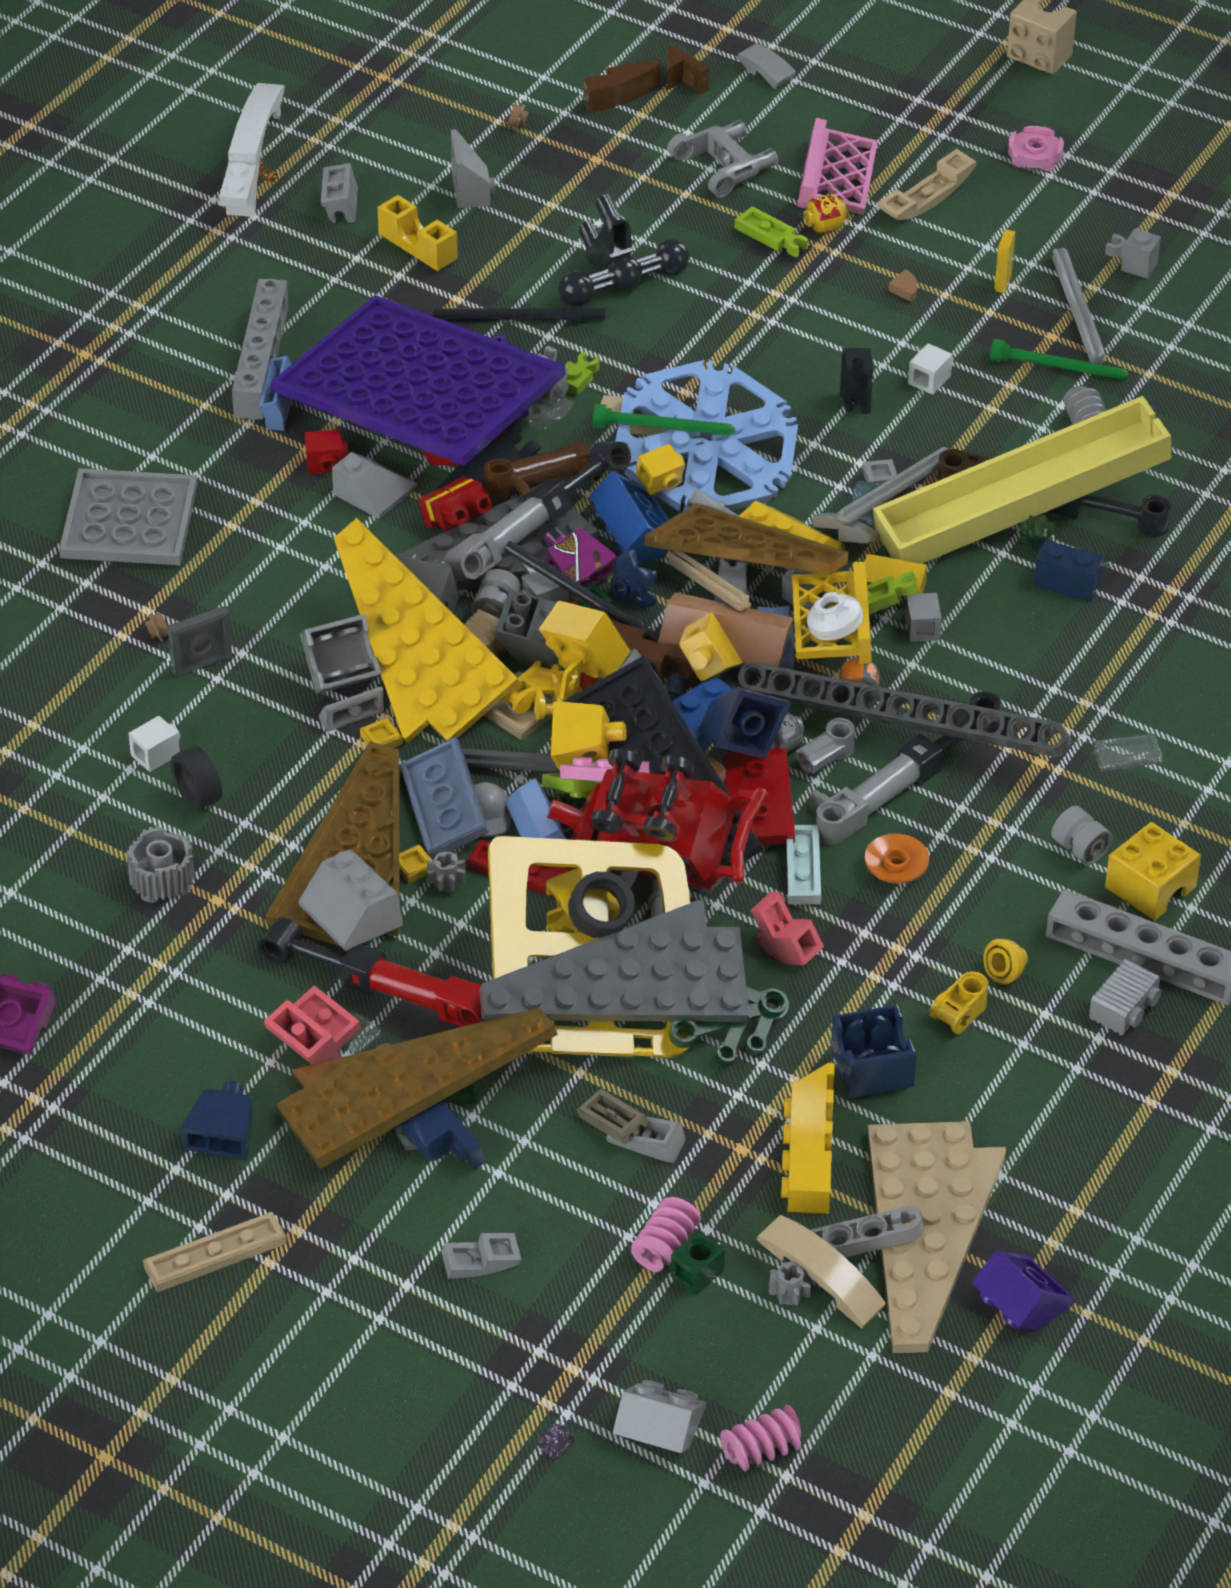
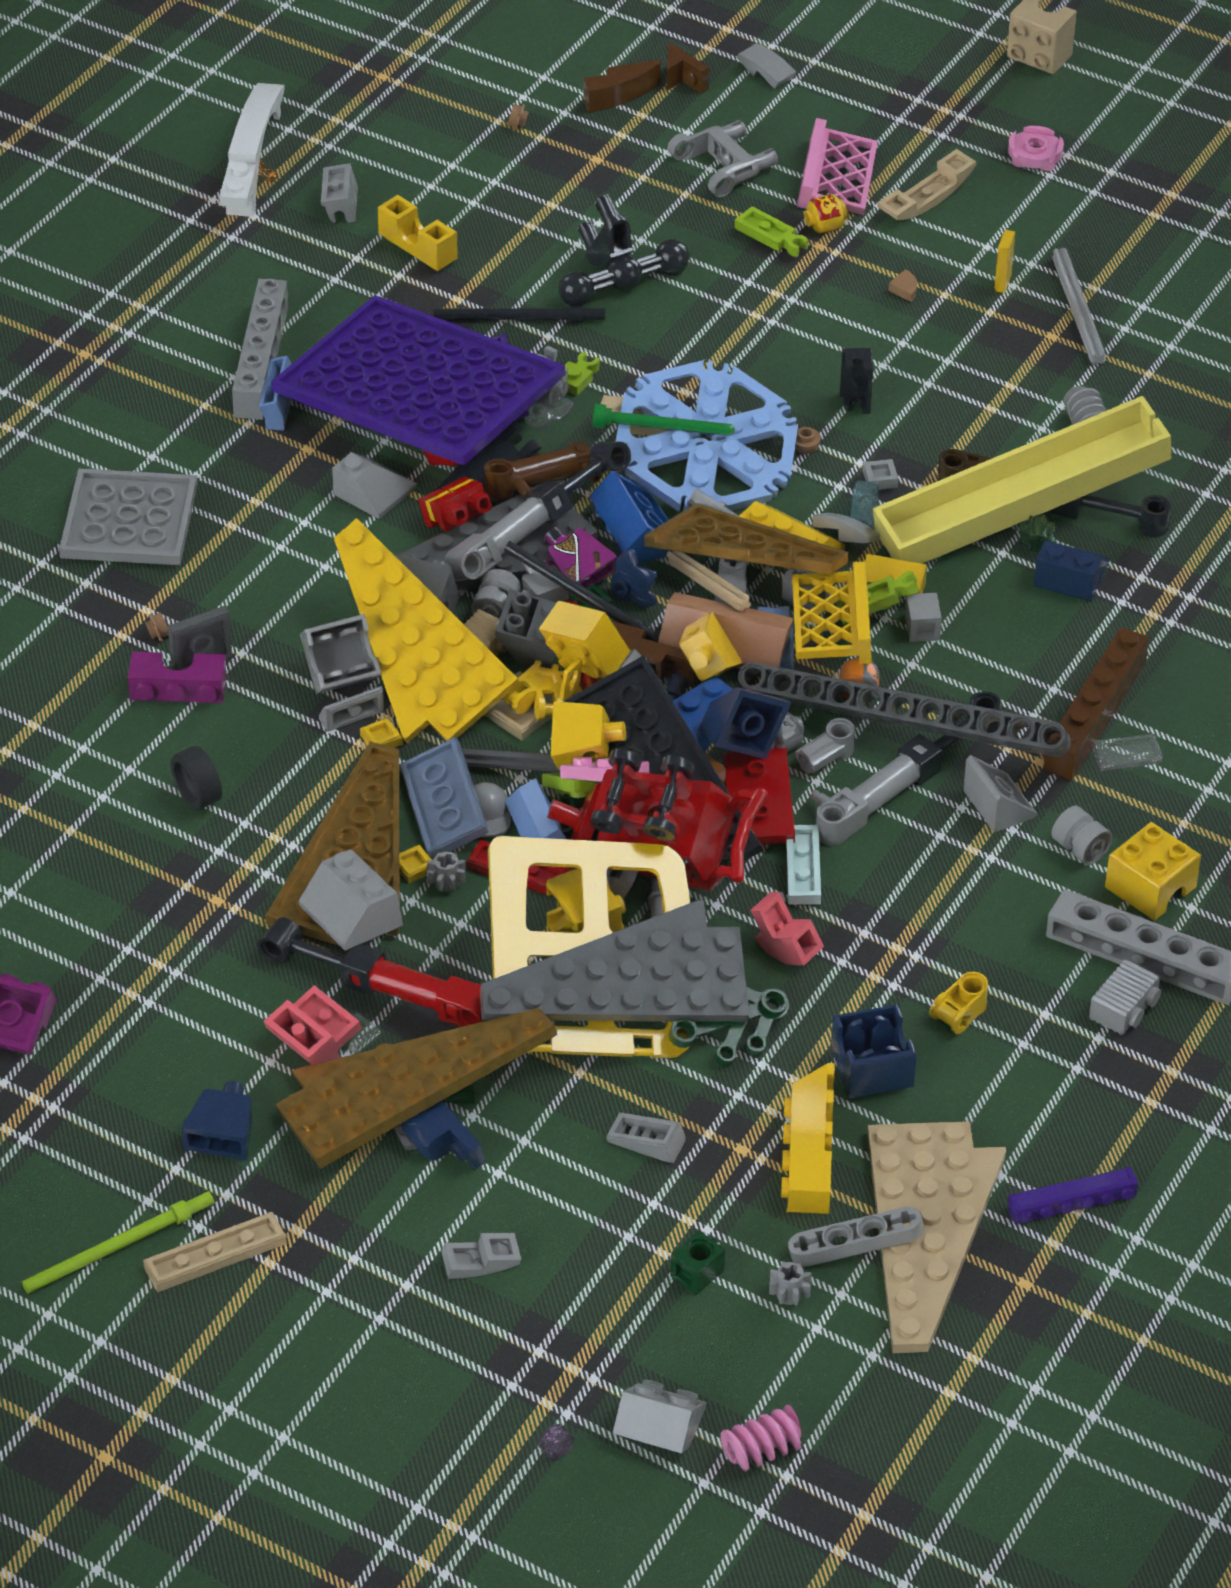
(154, 743): white brick -> none
(160, 864): light grey brick -> none
(178, 1213): none -> lime bar
(199, 682): none -> magenta arch
(324, 450): red brick -> none
(469, 175): light grey slope -> none
(607, 882): black tyre -> none
(621, 1135): dark tan tile -> none
(660, 469): yellow brick -> none
(665, 1233): bright pink piece -> none
(807, 440): none -> medium nougat plate
(825, 1266): tan slope -> none
(836, 621): white piece -> none
(889, 489): light grey axle -> none
(896, 858): orange dish -> none
(930, 369): white brick -> none
(995, 795): none -> light grey slope
(1003, 352): green piece -> none
(1004, 961): yellow brick -> none
(1021, 1290): dark purple slope -> none
(1072, 1195): none -> dark purple piece
(1098, 700): none -> reddish brown brick
(1138, 252): light grey brick -> none

